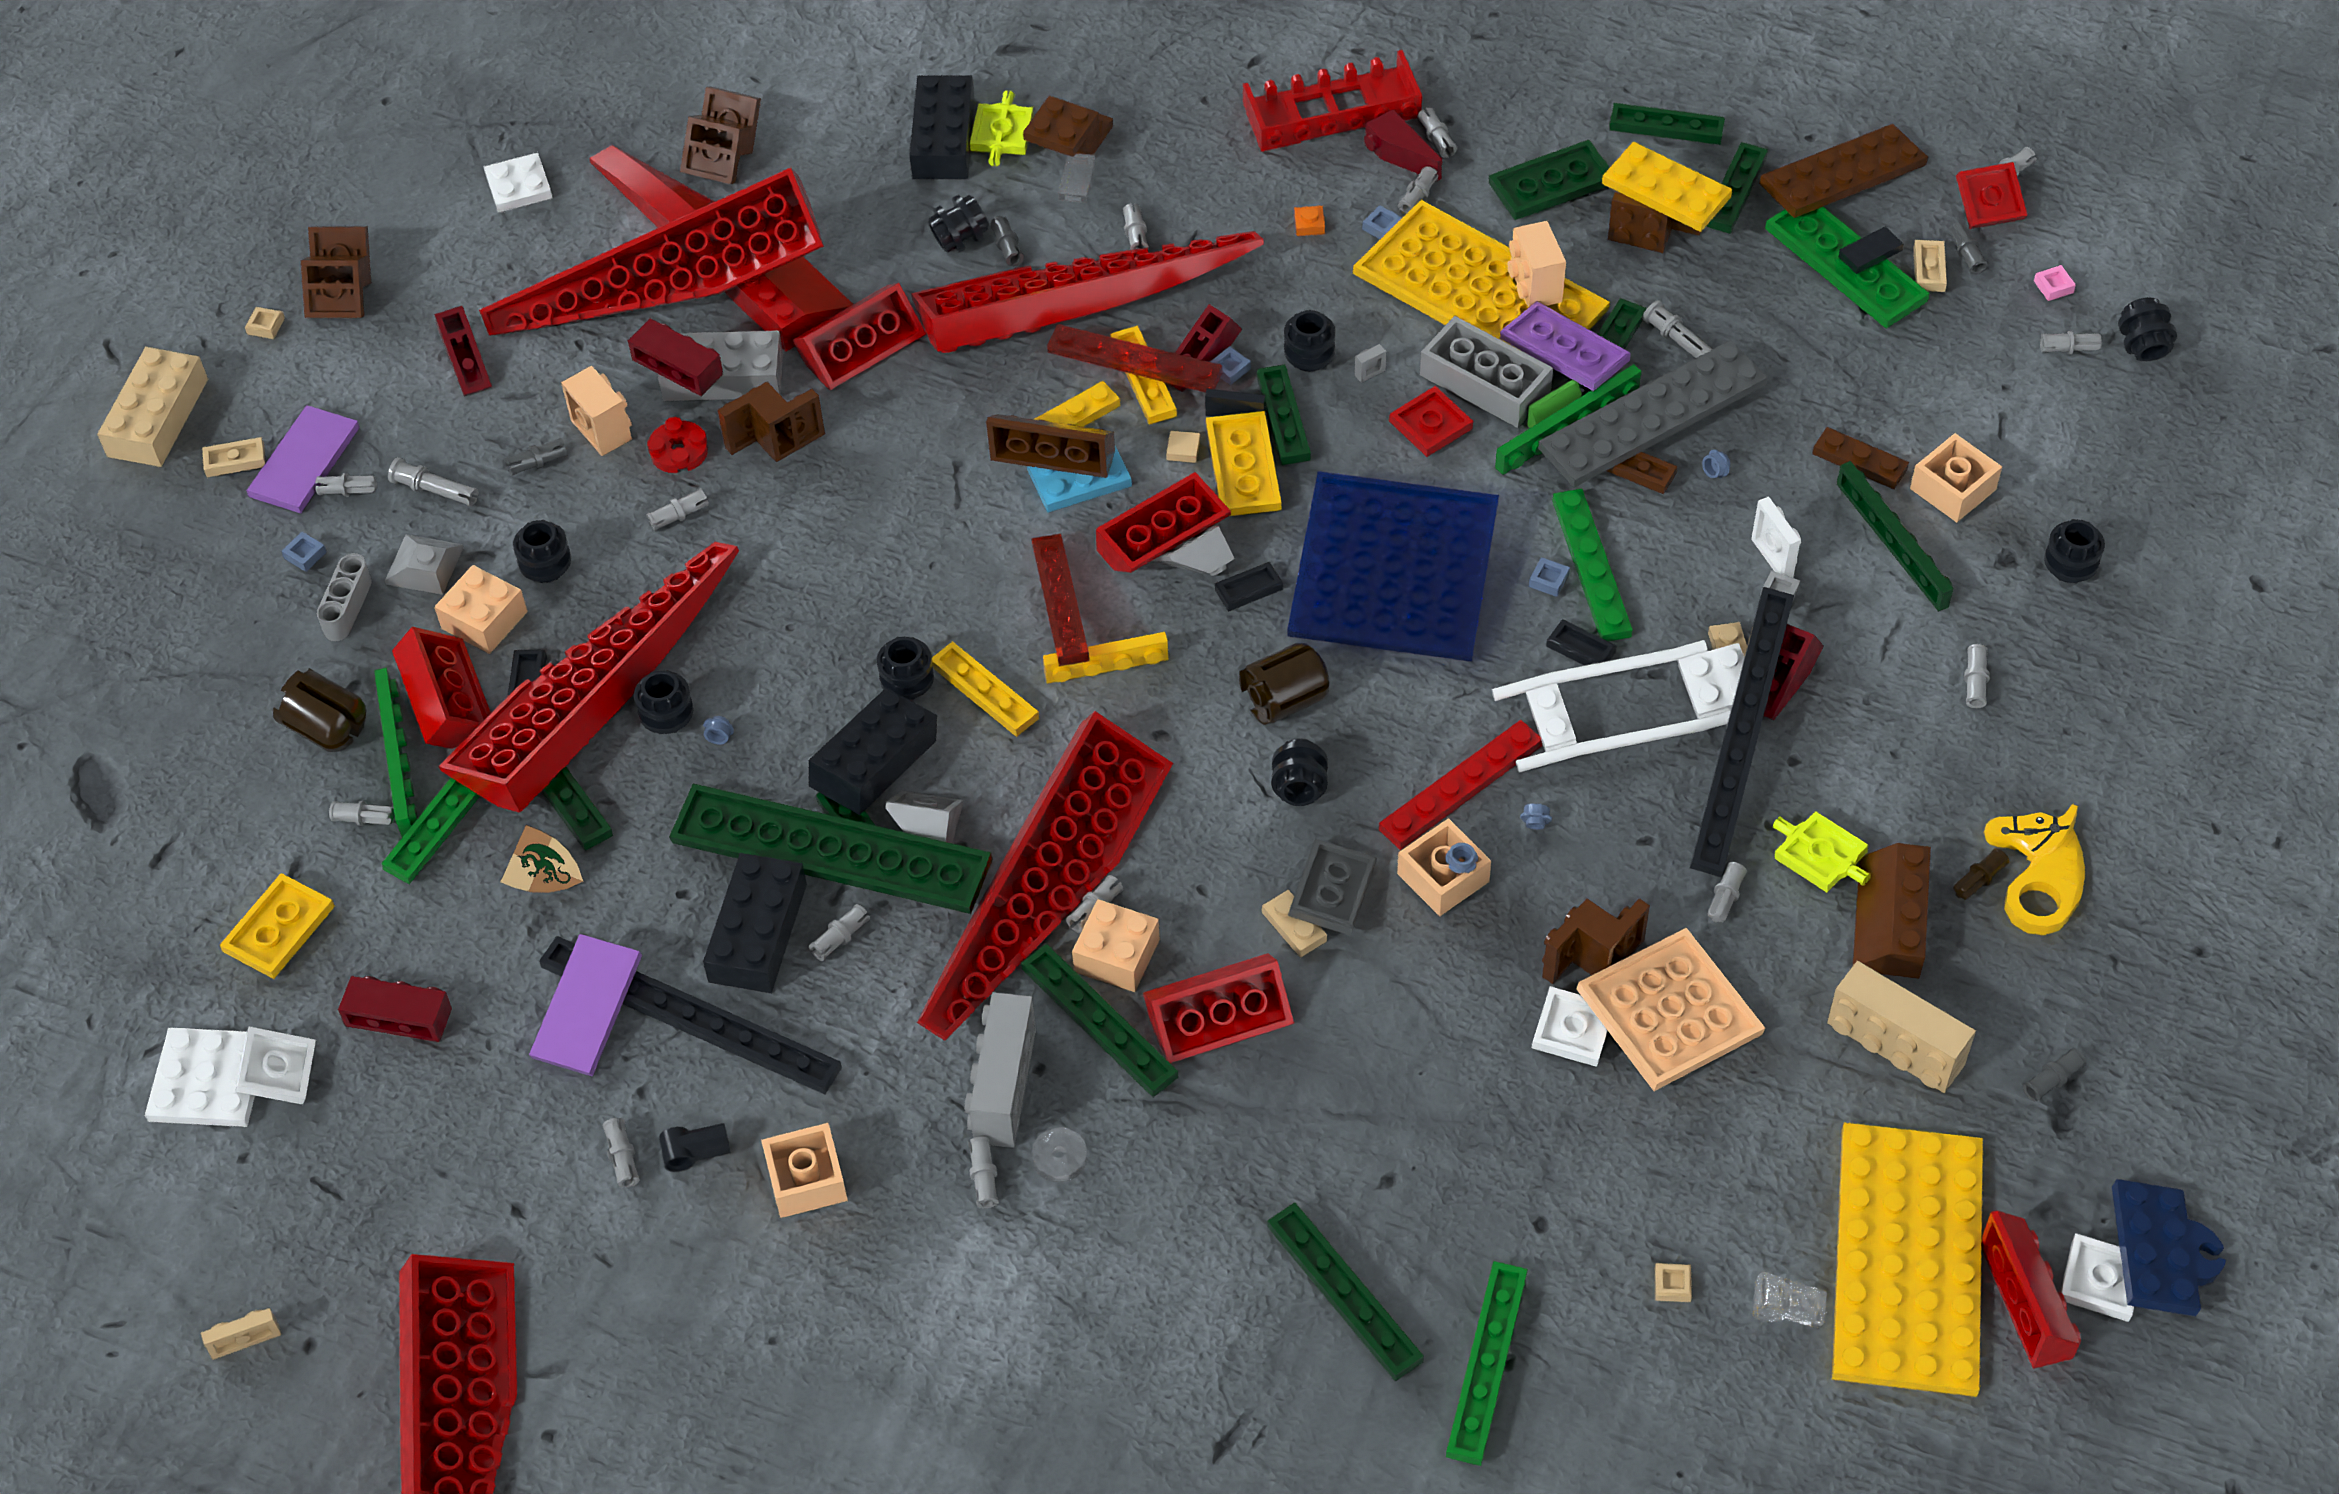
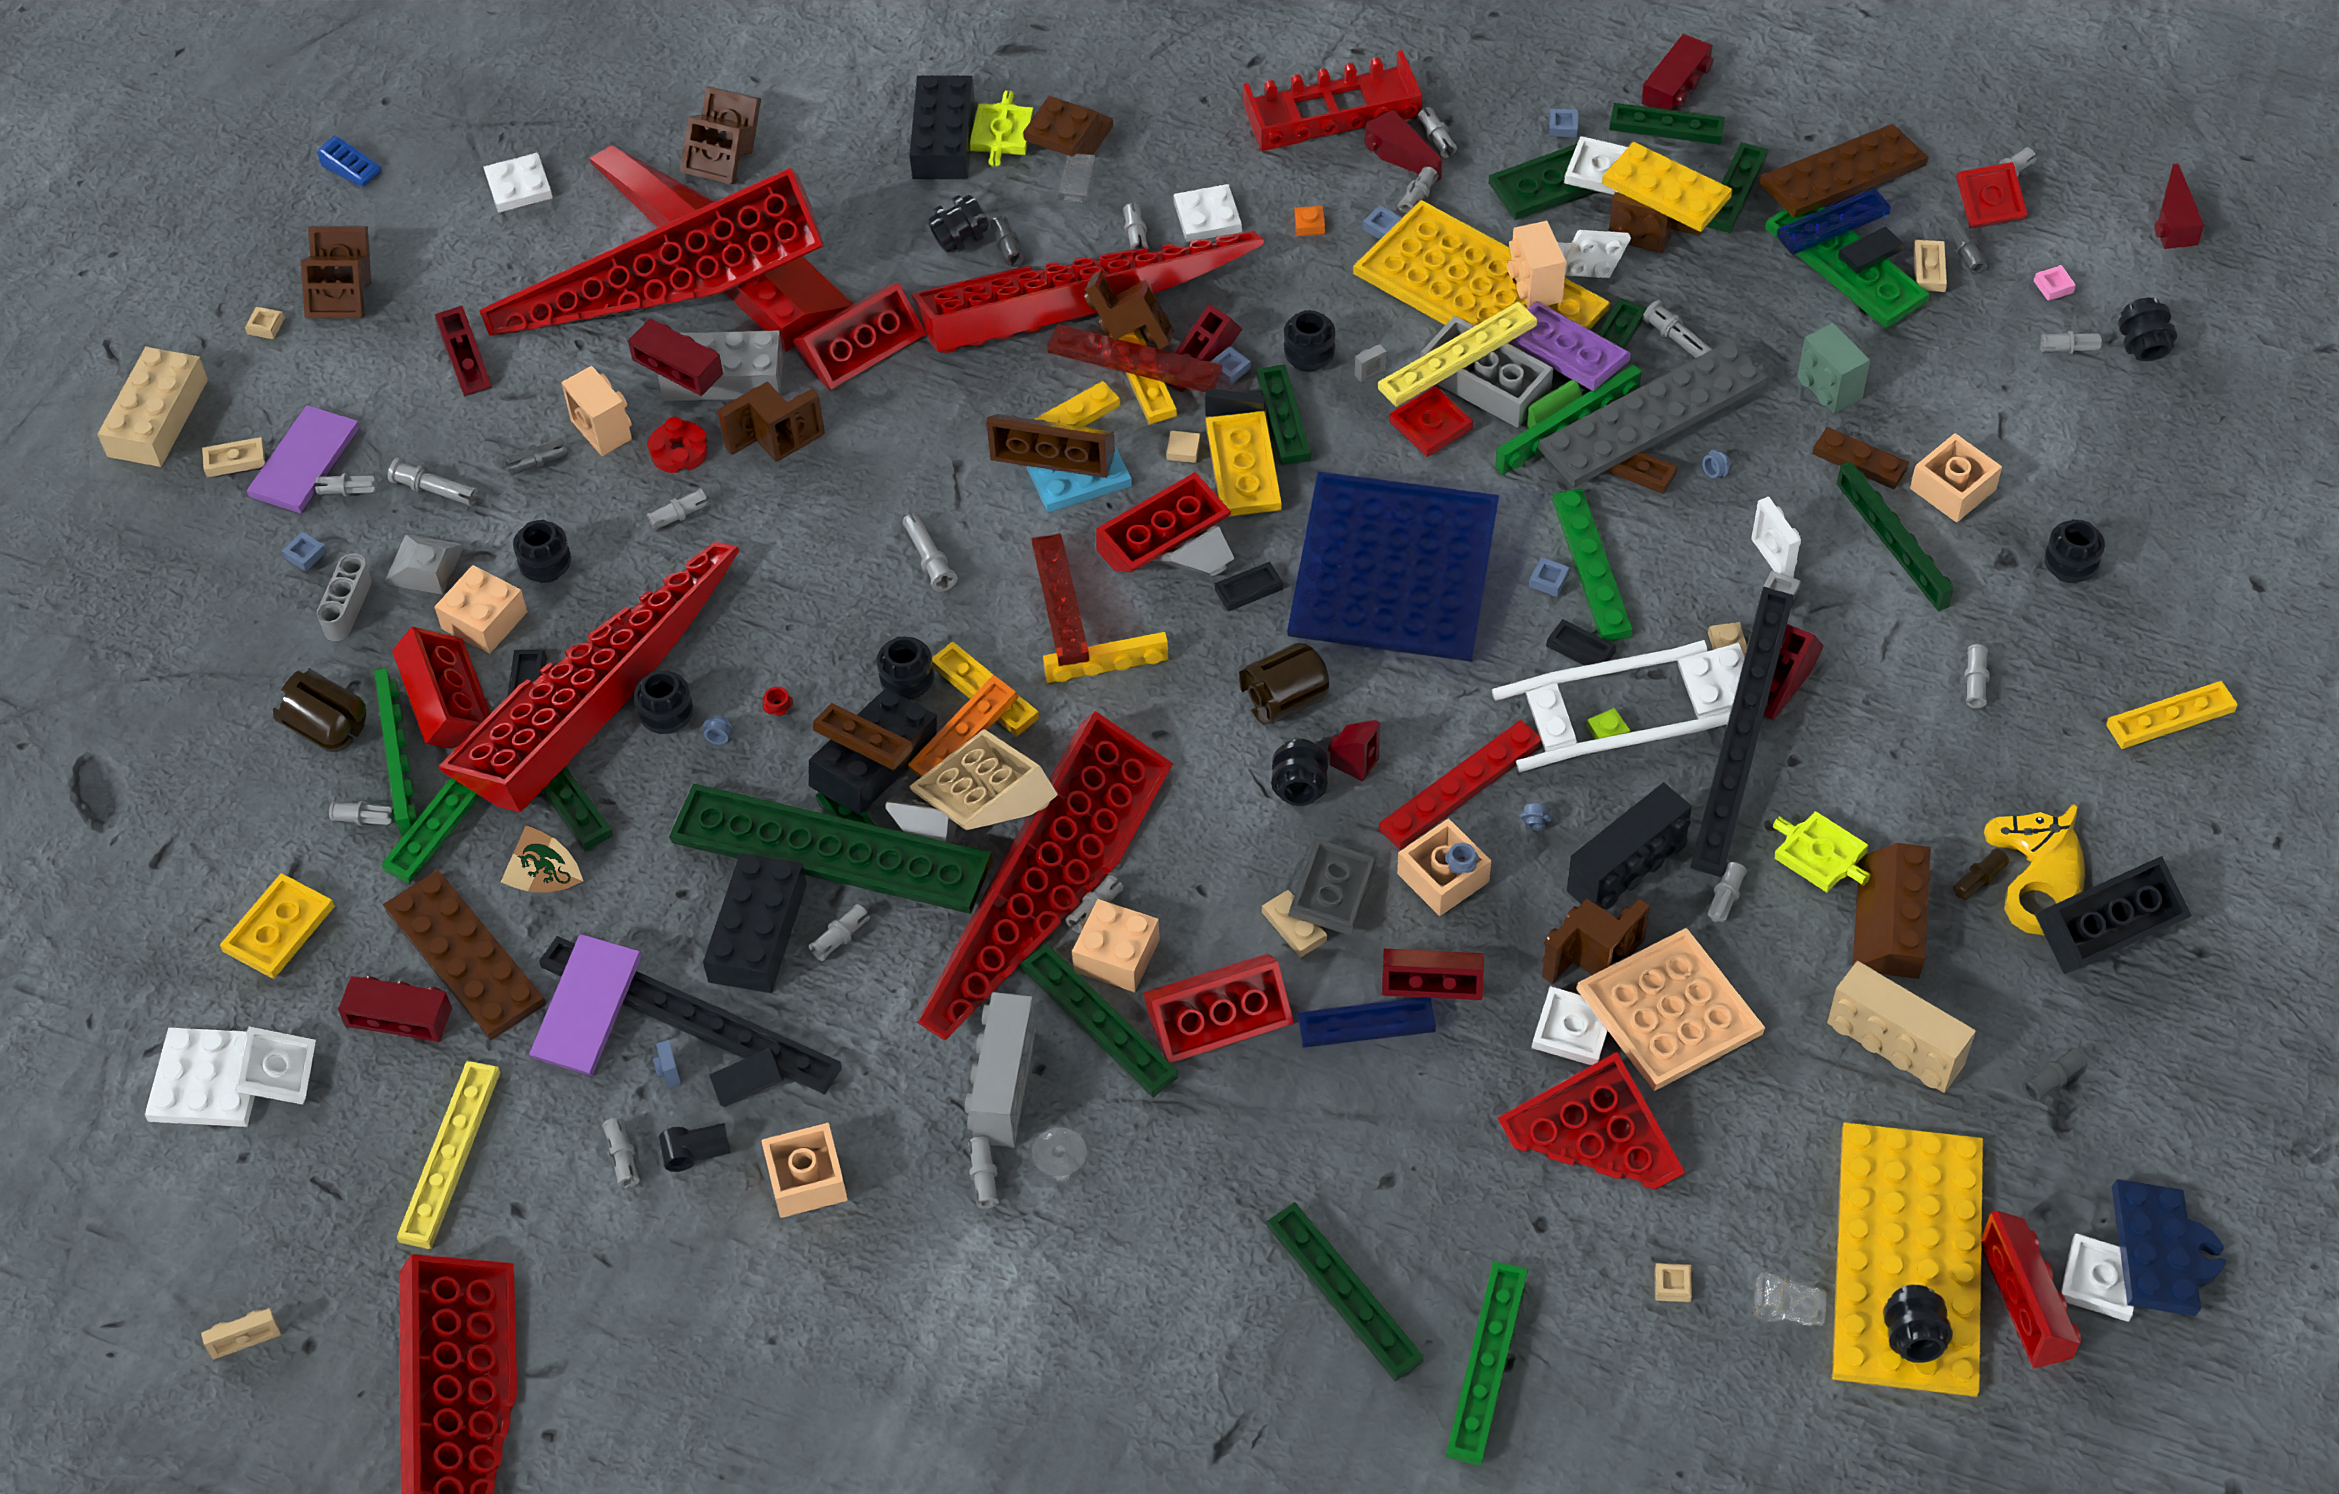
(335, 150): none -> blue slope
(448, 1155): none -> light yellow tile
(464, 954): none -> reddish brown plate
(666, 1065): none -> sand blue plate
(746, 1077): none -> black tile
(777, 695): none -> red plate
(862, 736): none -> reddish brown plate
(933, 561): none -> light grey pin
(971, 719): none -> orange plate
(985, 784): none -> tan slope
(1128, 310): none -> reddish brown bracket
(1207, 213): none -> white plate
(1356, 749): none -> dark red slope
(1366, 1022): none -> clear blue plate
(1433, 974): none -> dark red brick
(1457, 353): none -> light yellow tile
(1563, 123): none -> sand blue plate
(1590, 163): none -> white plate
(1594, 253): none -> white bracket
(1597, 1123): none -> red slope
(1607, 724): none -> lime plate
(1630, 848): none -> black brick
(1677, 74): none -> dark red brick
(1833, 221): none -> clear blue plate
(1833, 368): none -> sand green brick
(1917, 1323): none -> black piece
(2113, 915): none -> black brick
(2171, 714): none -> yellow plate
(2179, 218): none -> dark red slope

